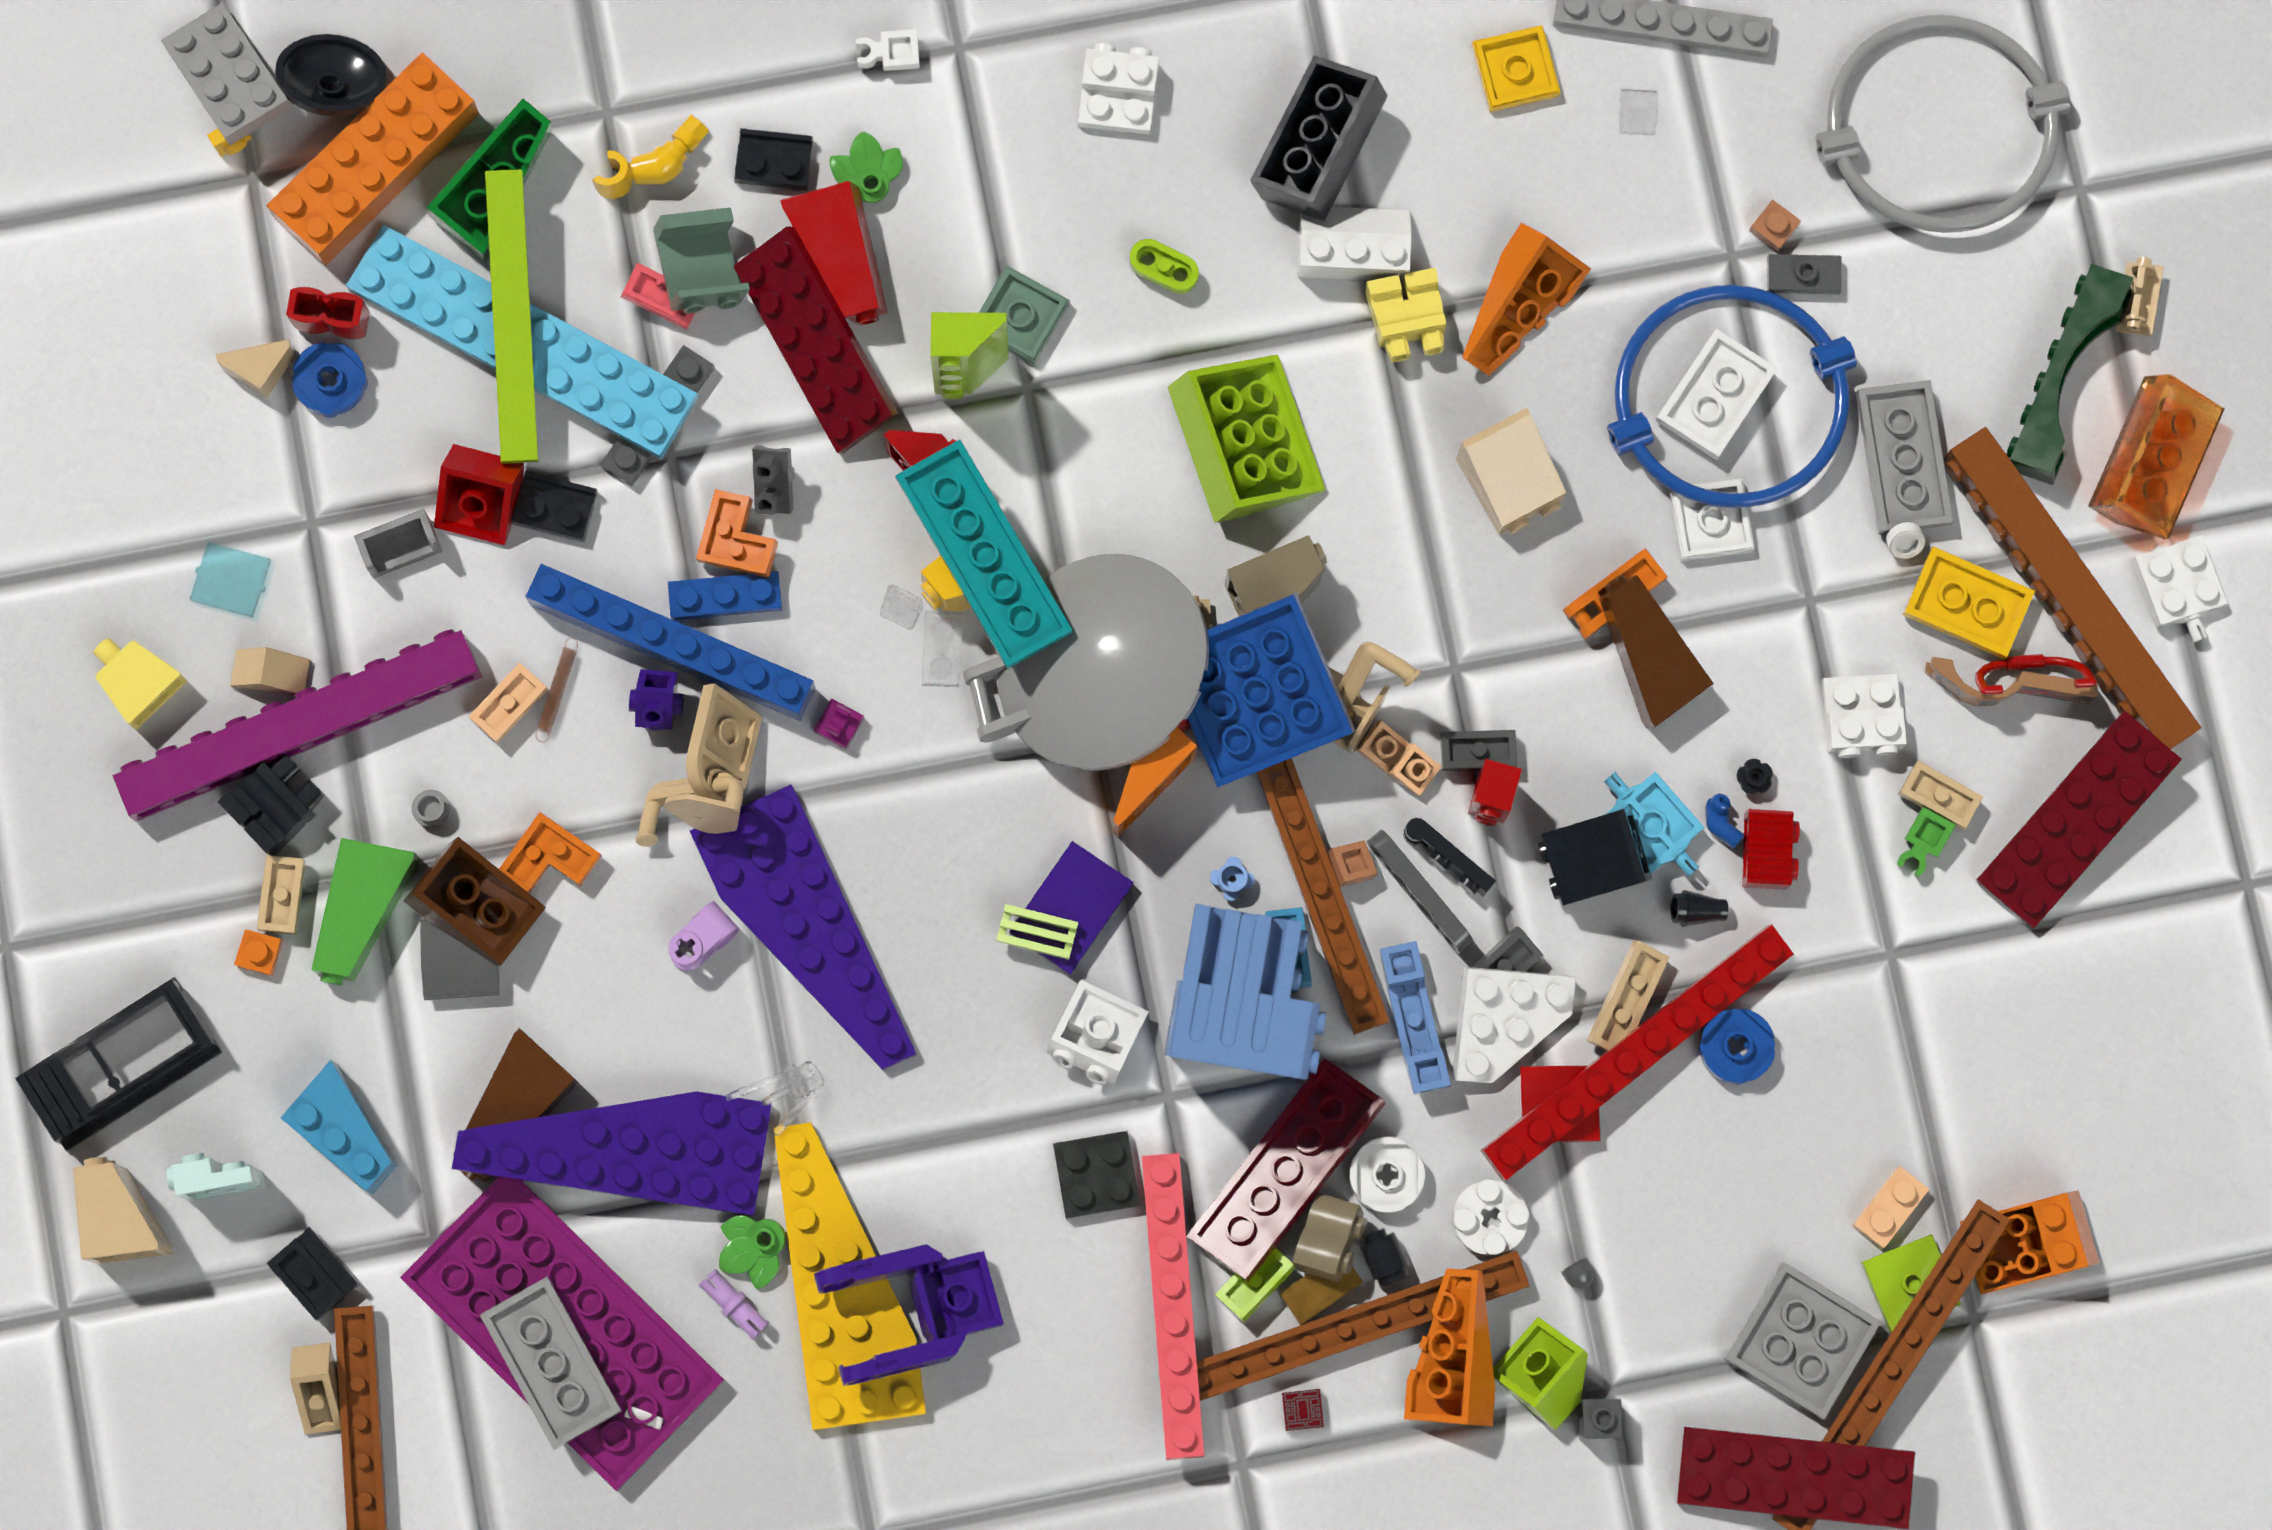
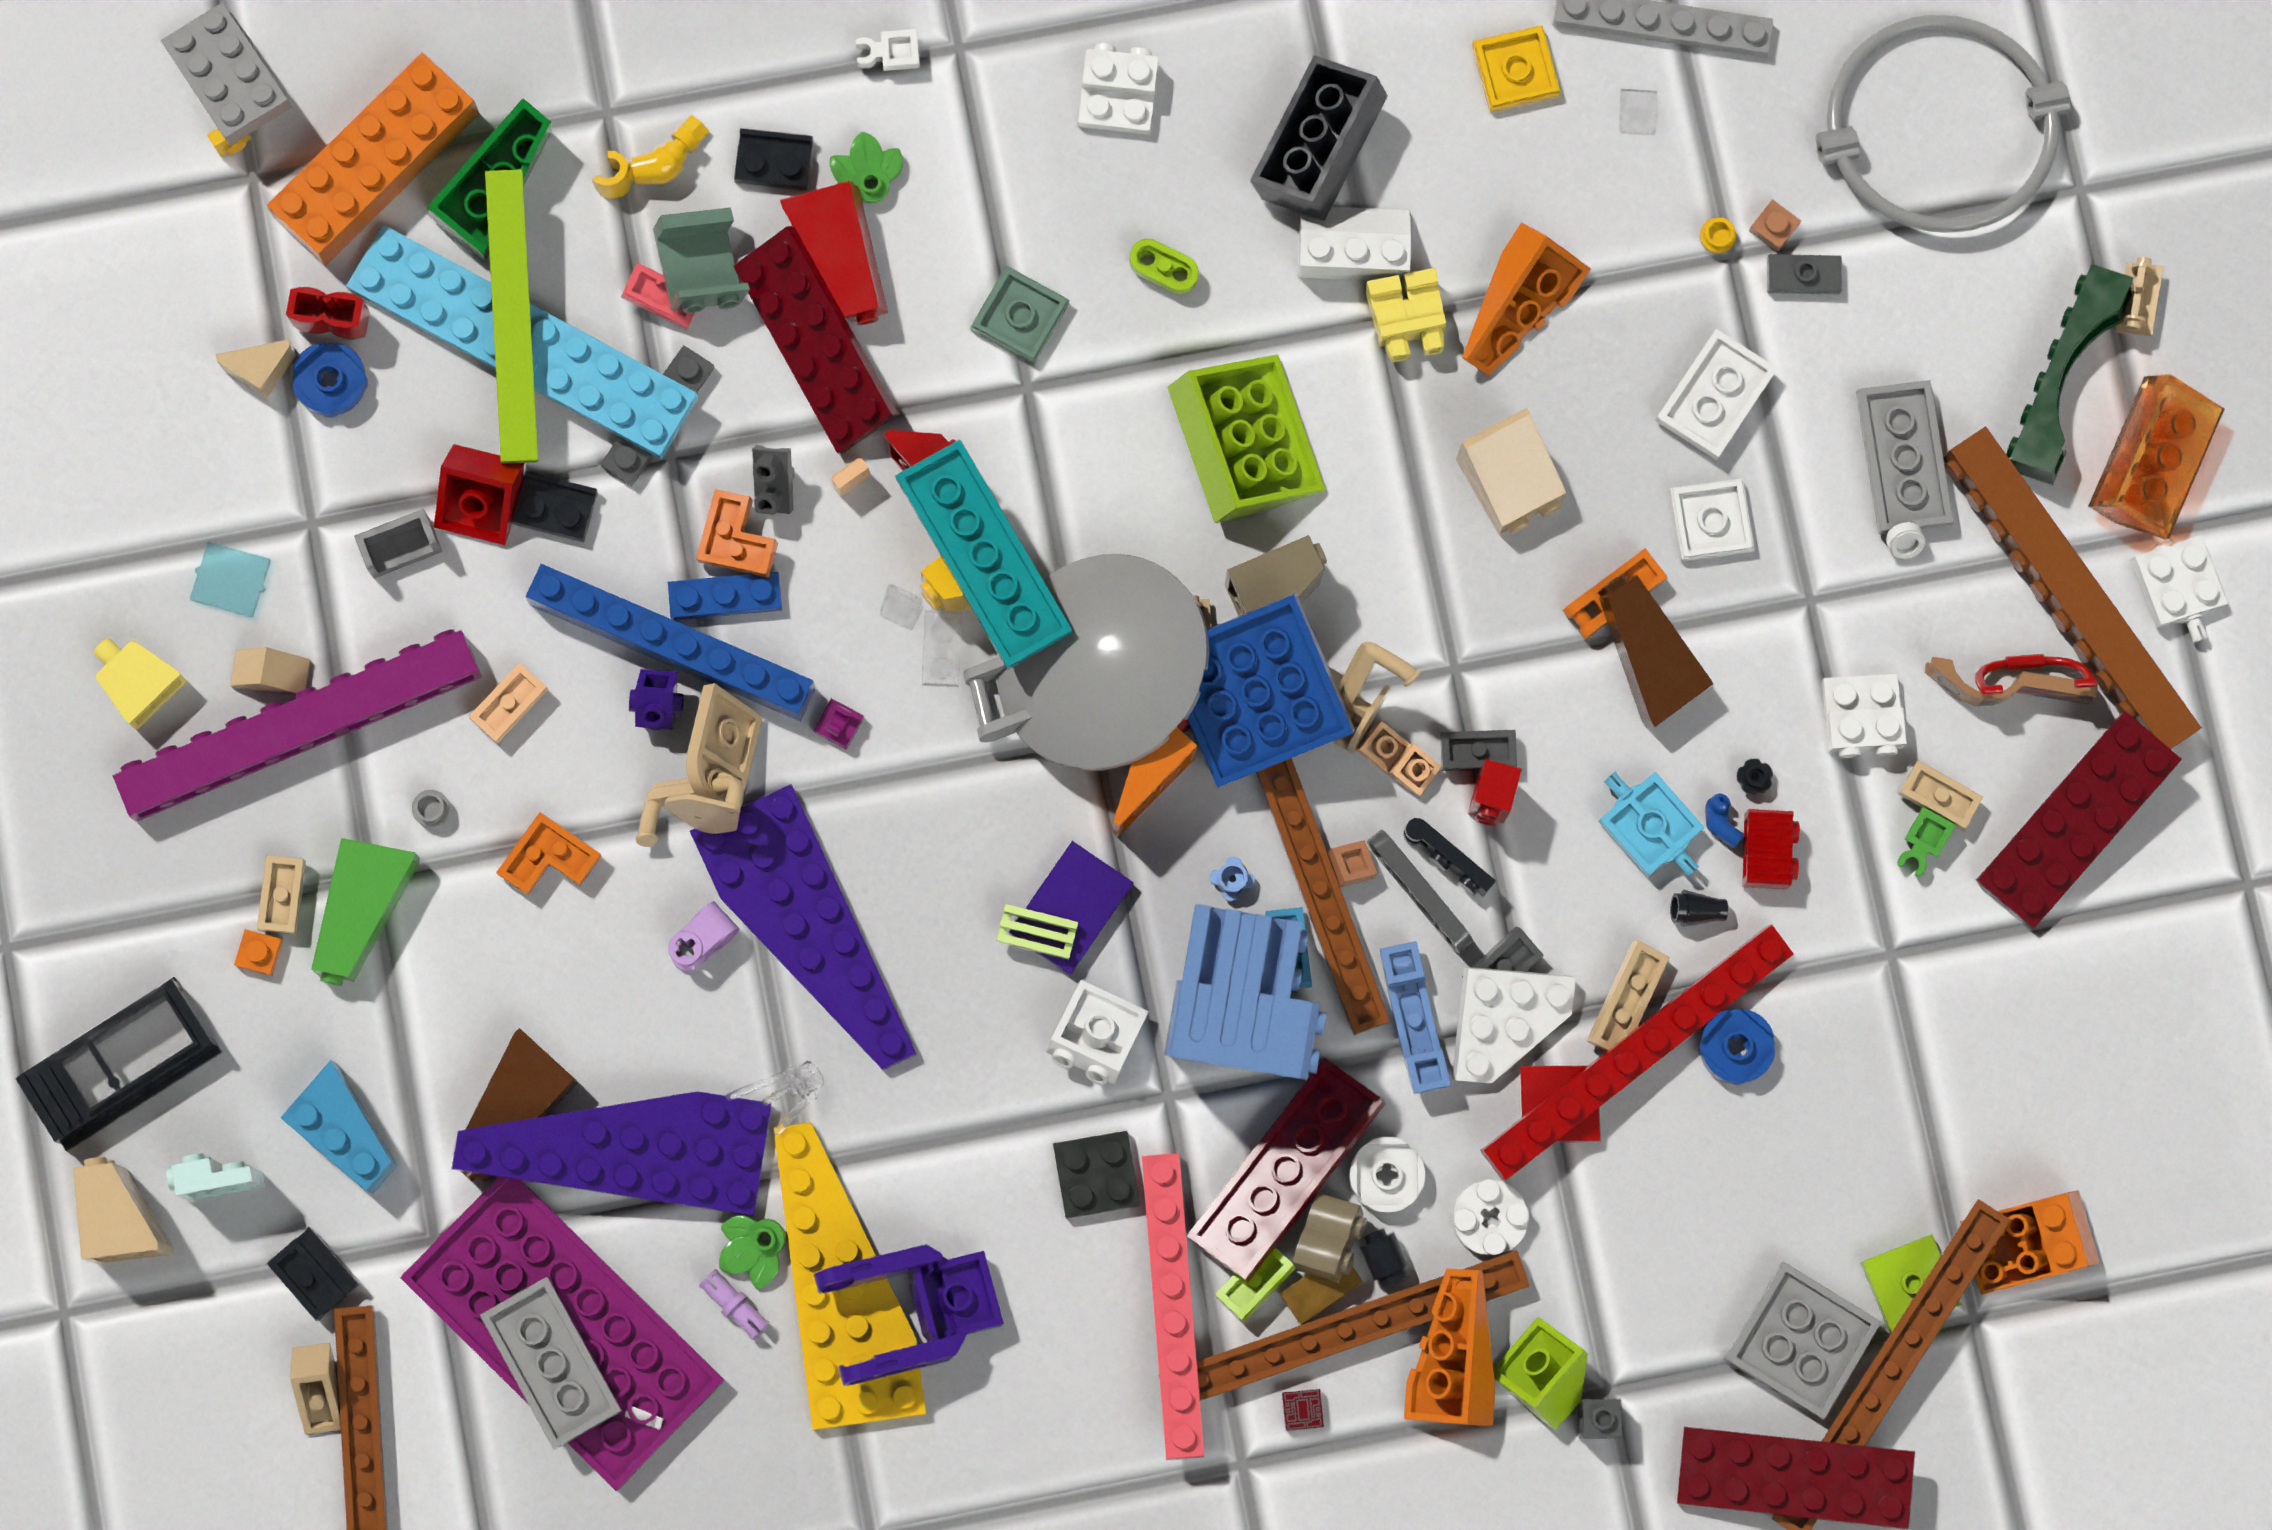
(269, 805): black hips -> none
(330, 74): black dish -> none
(453, 968): dark grey slope -> none
(474, 902): reddish brown slope -> none
(546, 716): nougat piece -> none
(850, 476): none -> light nougat tile
(966, 350): lime slope -> none
(1579, 1274): dark grey hinge -> none
(1595, 857): black slope -> none
(1718, 235): none -> yellow plate
(1828, 360): blue piece -> none
(1890, 1207): light nougat plate -> none
(1968, 602): yellow plate -> none

